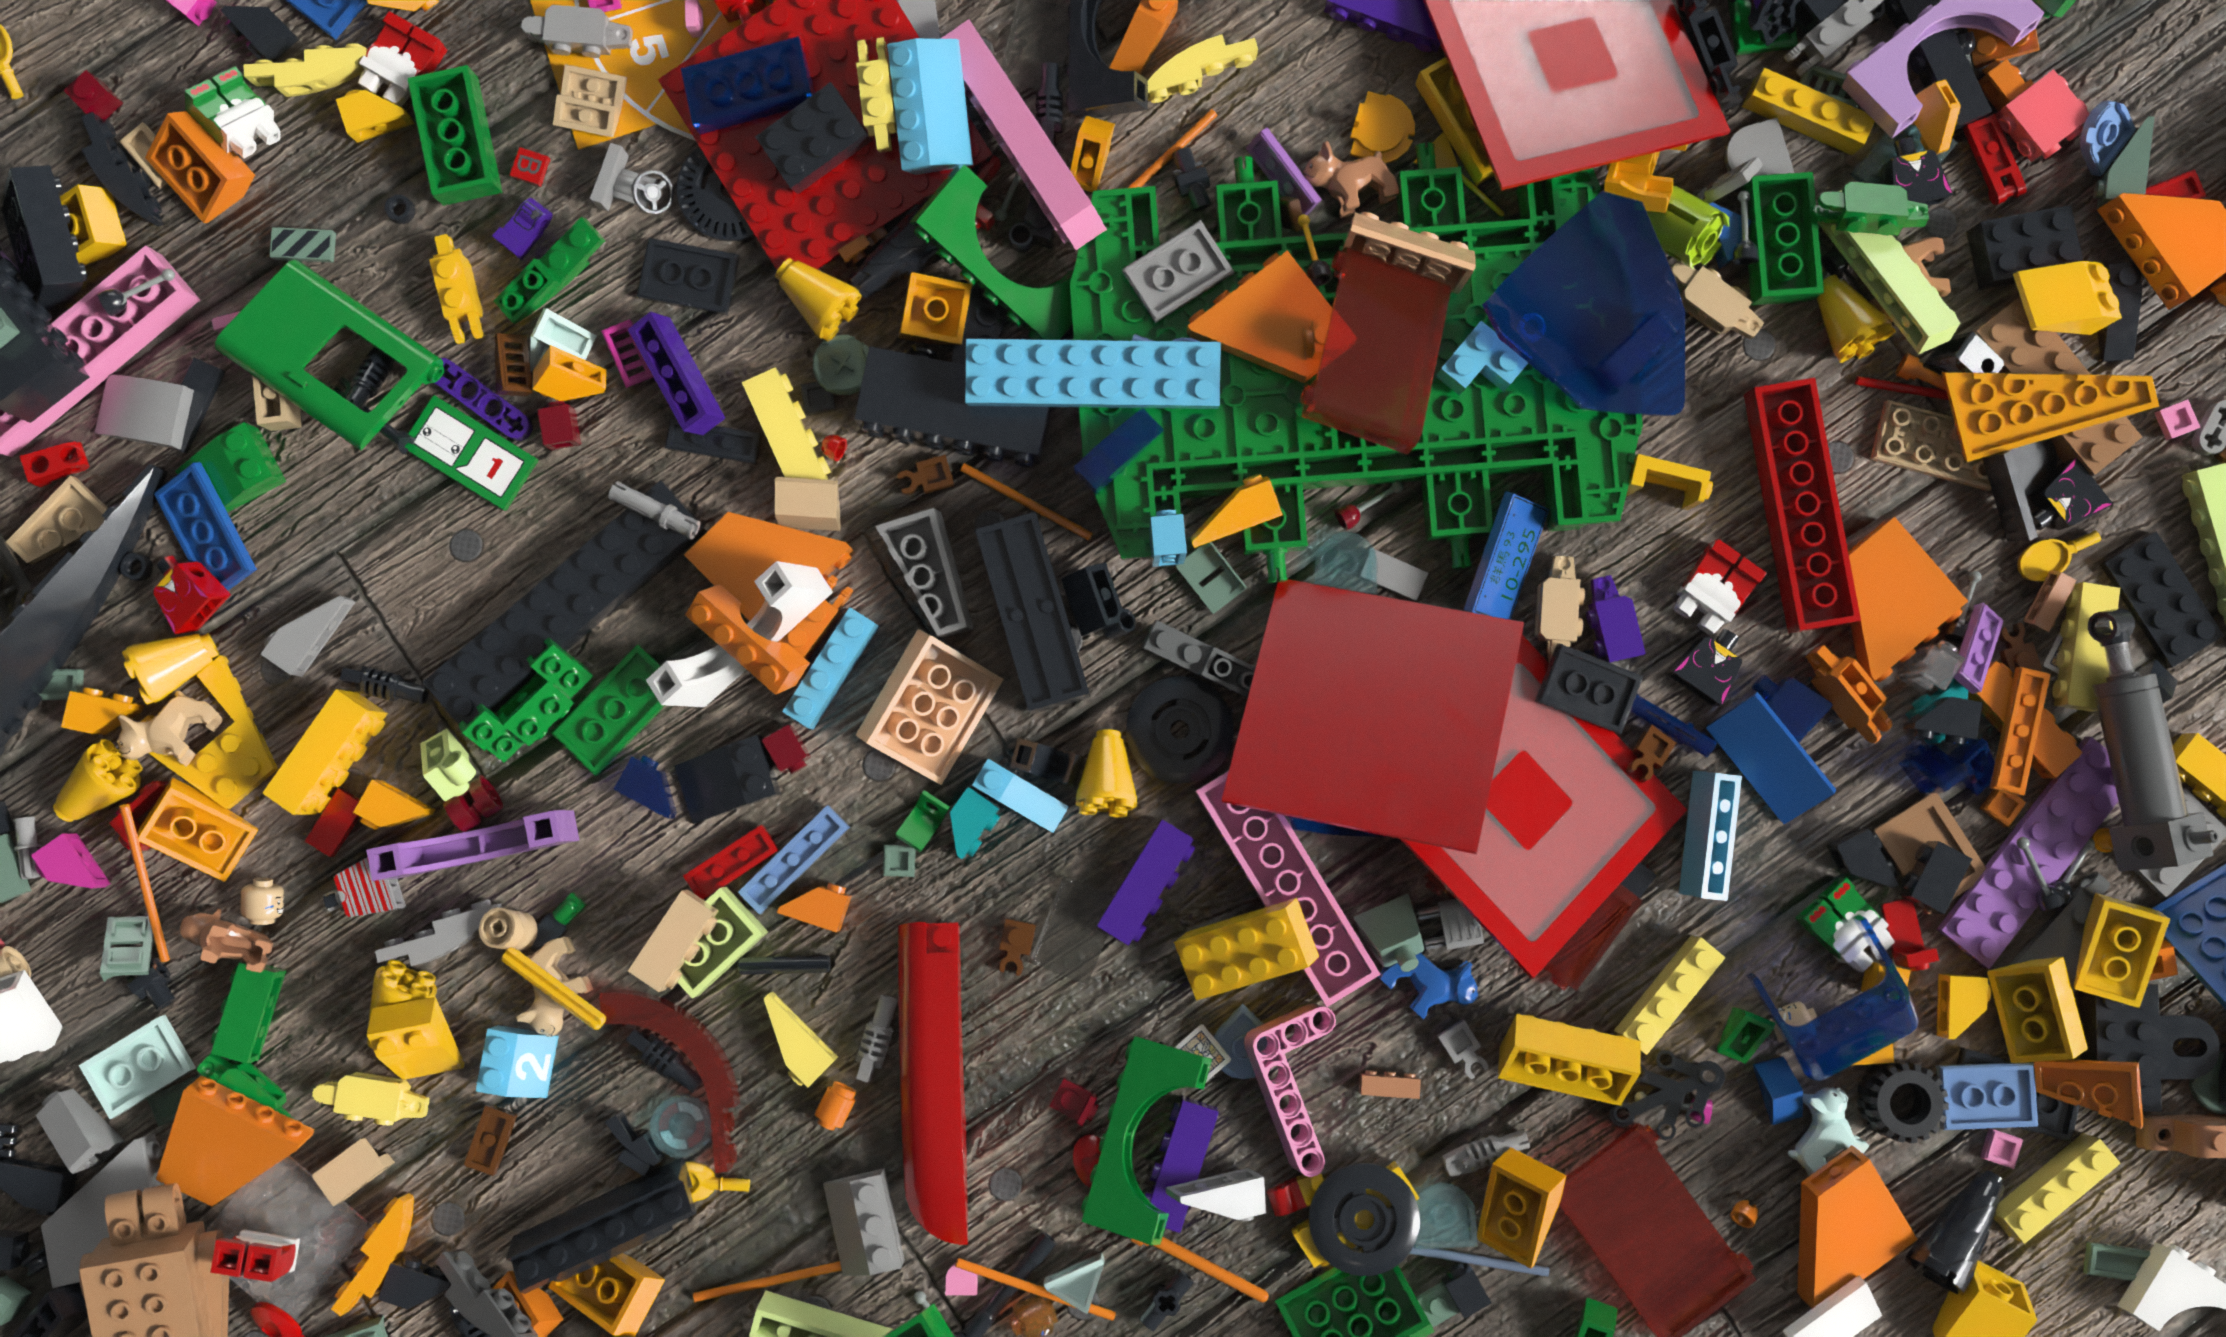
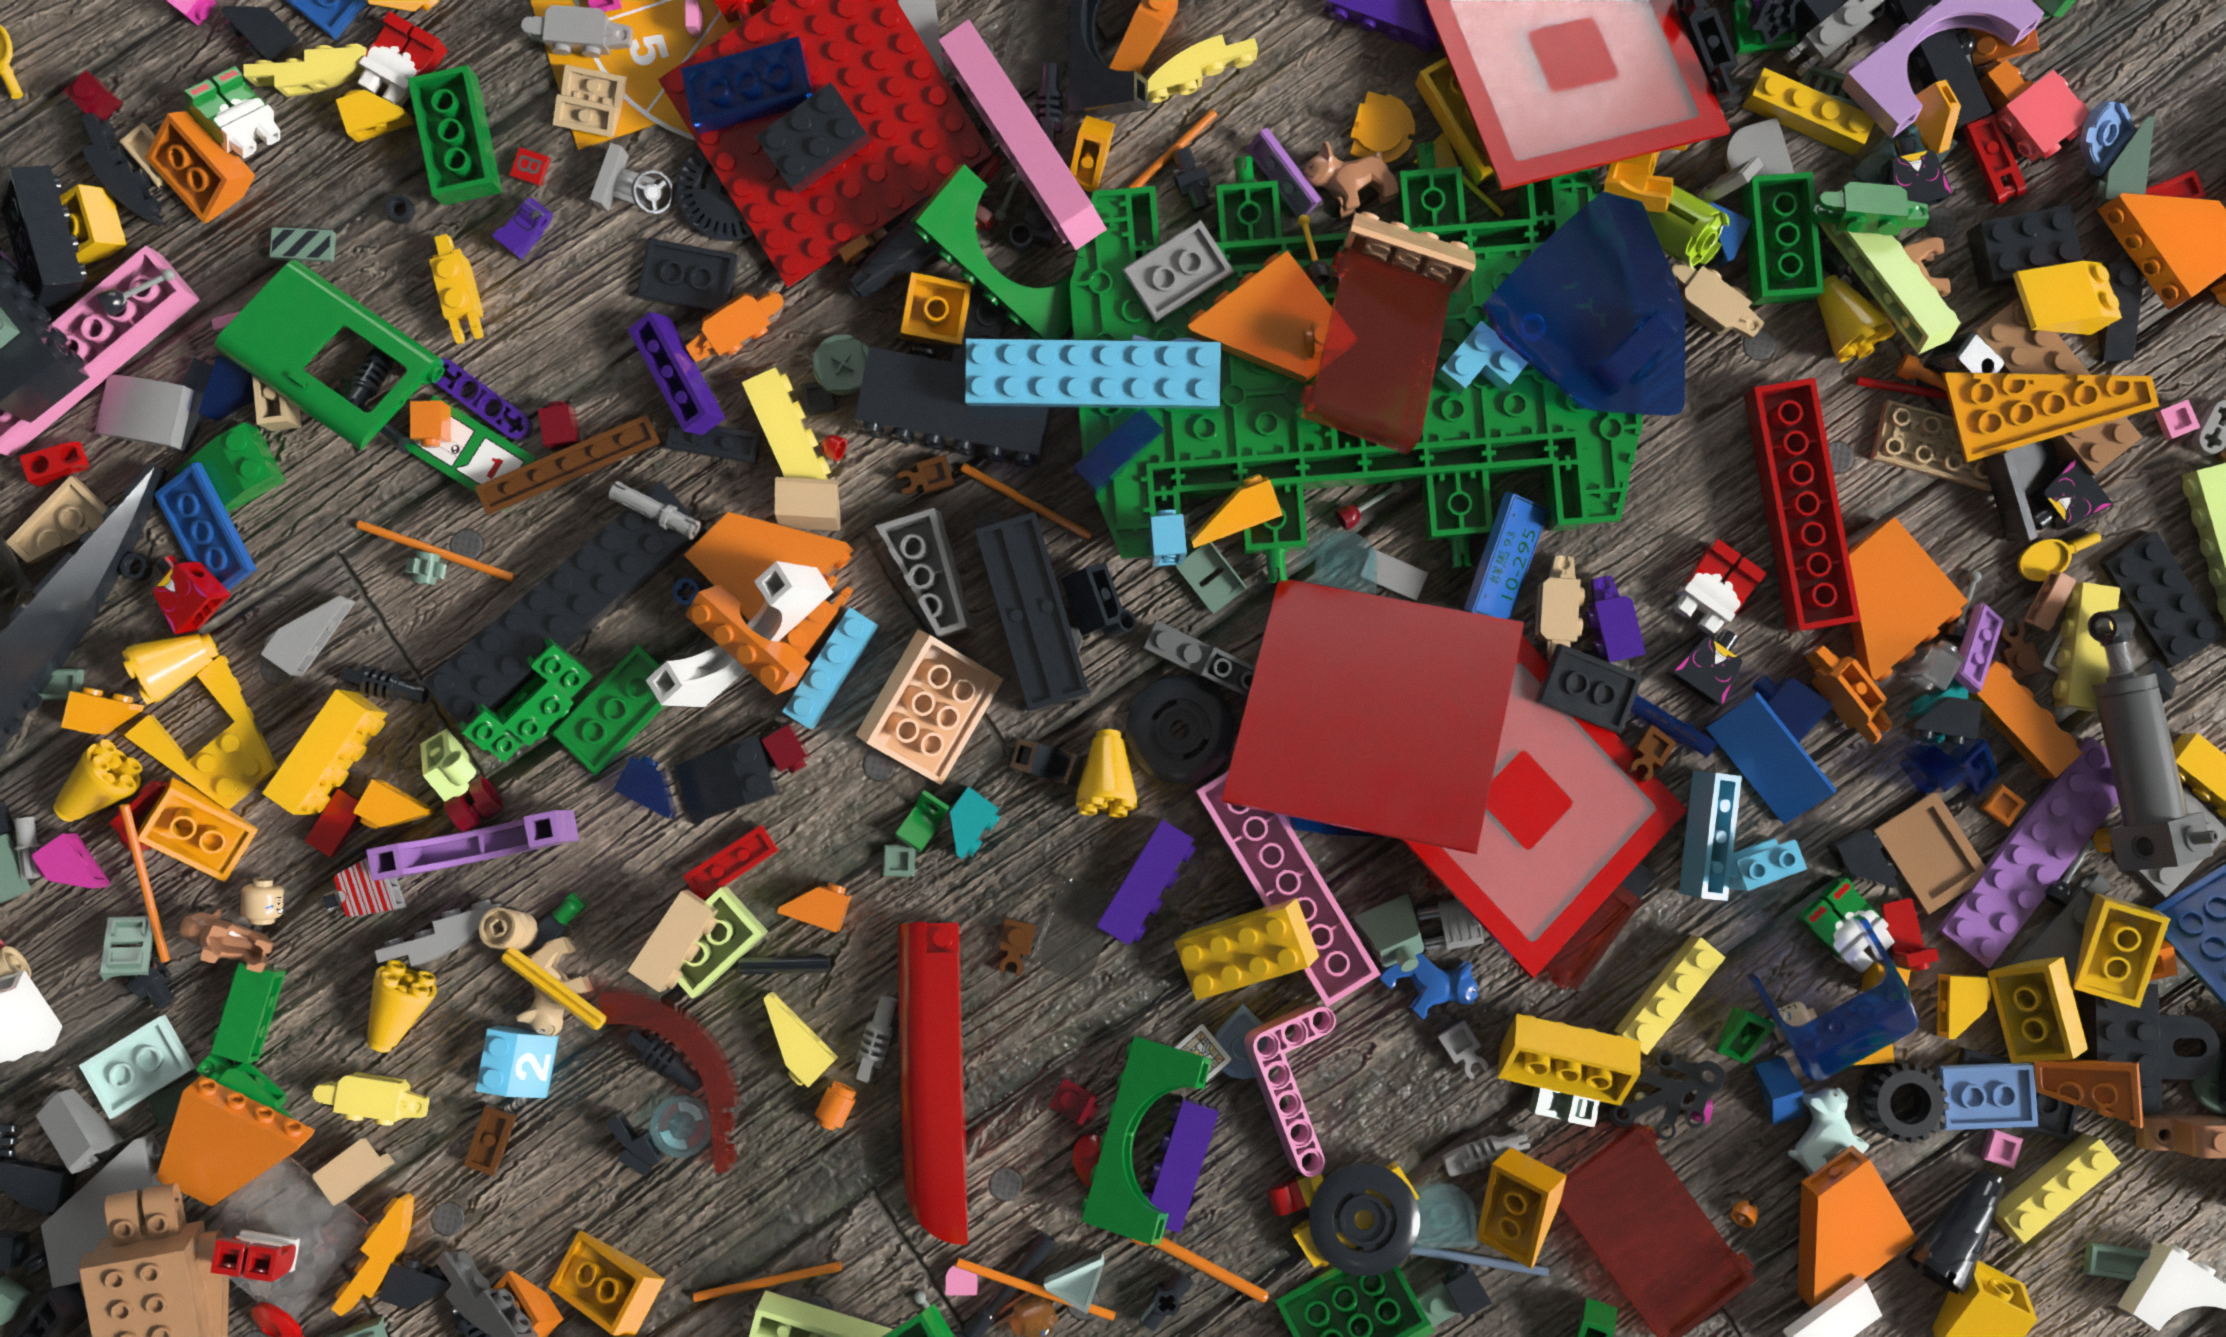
(167, 729): tan animal -> none
(227, 389): none -> clear blue slope
(413, 1039): yellow slope -> none
(426, 568): none -> sand green gear
(430, 423): none -> orange brick
(445, 554): none -> orange axle
(504, 387): reddish brown slope -> none
(551, 273): green slope -> none
(560, 333): light aqua slope -> none
(567, 376): light orange slope -> none
(567, 465): none -> reddish brown plate
(602, 1227): black slope -> none
(608, 335): dark pink slope -> none
(680, 586): none -> blue bush
(705, 1181): yellow piece -> none
(734, 323): none -> orange hinge
(794, 859): medium blue plate -> none
(818, 297): yellow cone -> none
(864, 1224): light grey slope -> none
(876, 94): light yellow hinge -> none
(929, 104): medium azure slope -> none
(1020, 795): medium azure slope -> none
(1230, 1194): slope -> none
(1290, 212): reddish brown tile -> none
(1389, 1084): nougat piece -> none
(1564, 1106): none -> slope
(1673, 475): yellow panel -> none
(1745, 251): hinge -> none
(1765, 864): none -> medium azure panel
(1935, 876): black brick -> none
(2020, 731): orange tile -> none
(2048, 896): hinge -> none

